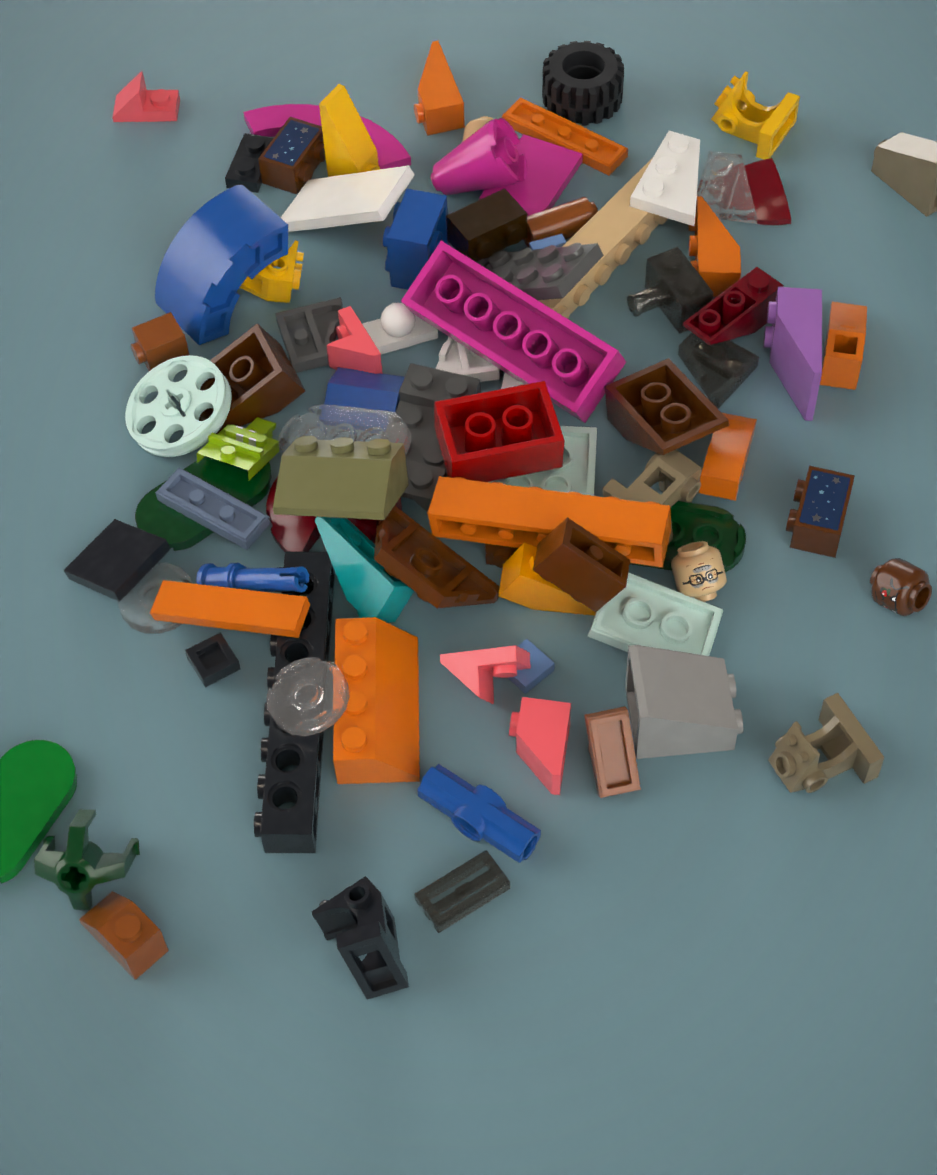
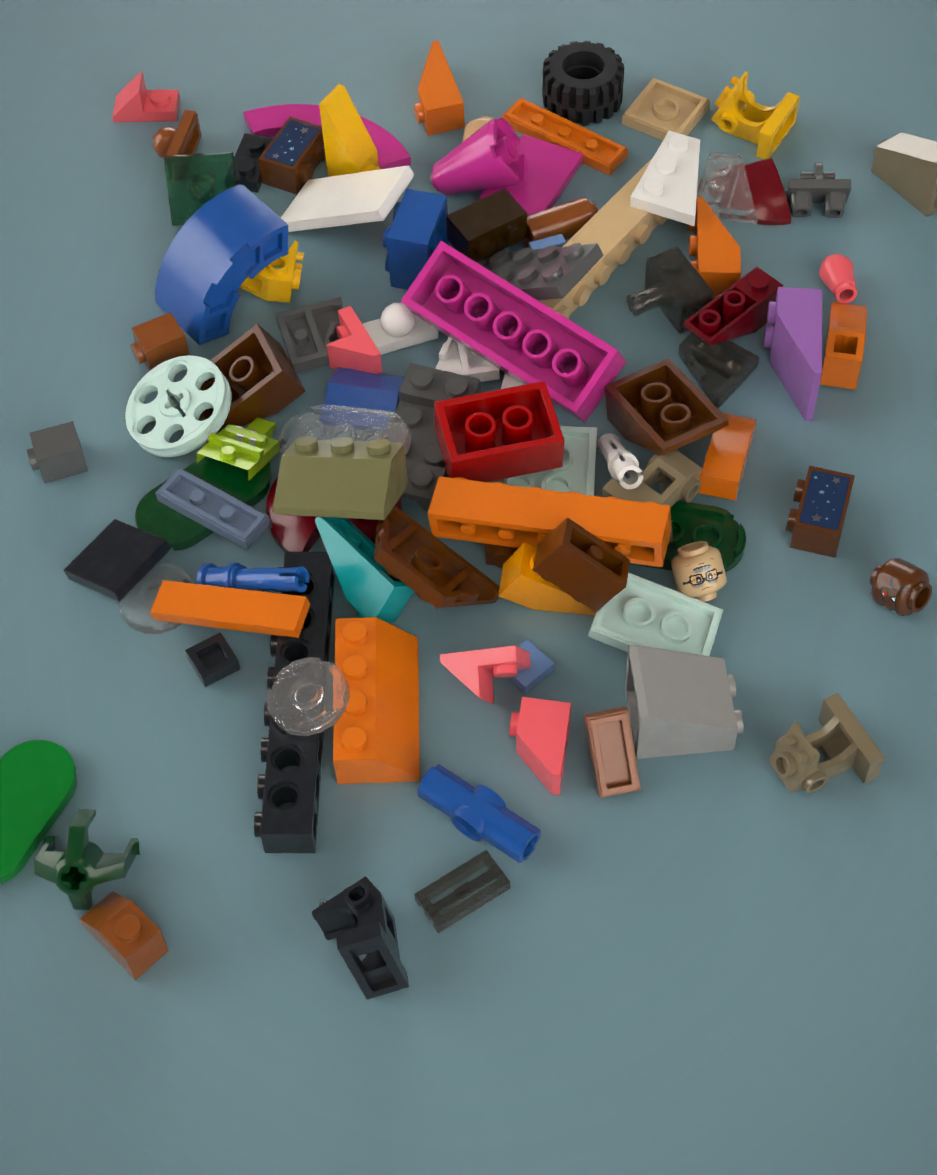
(57, 452): none -> dark grey brick
(180, 140): none -> dark orange tile
(196, 180): none -> clear green tile
(620, 461): none -> white pin
(664, 109): none -> tan tile
(818, 188): none -> dark grey hips
(838, 276): none -> coral cone

